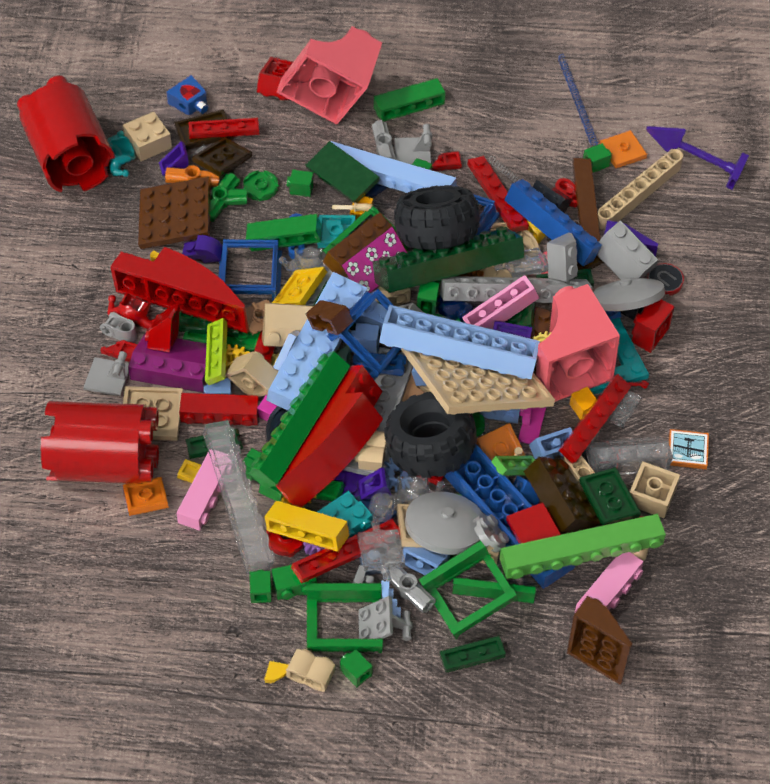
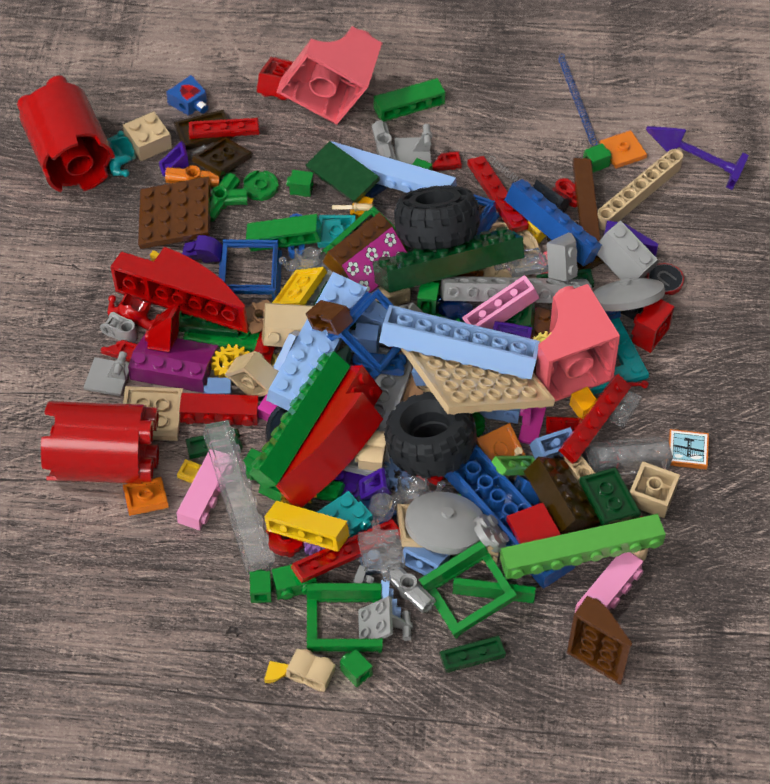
(216, 351): lime plate -> none
(556, 424): none -> red tile

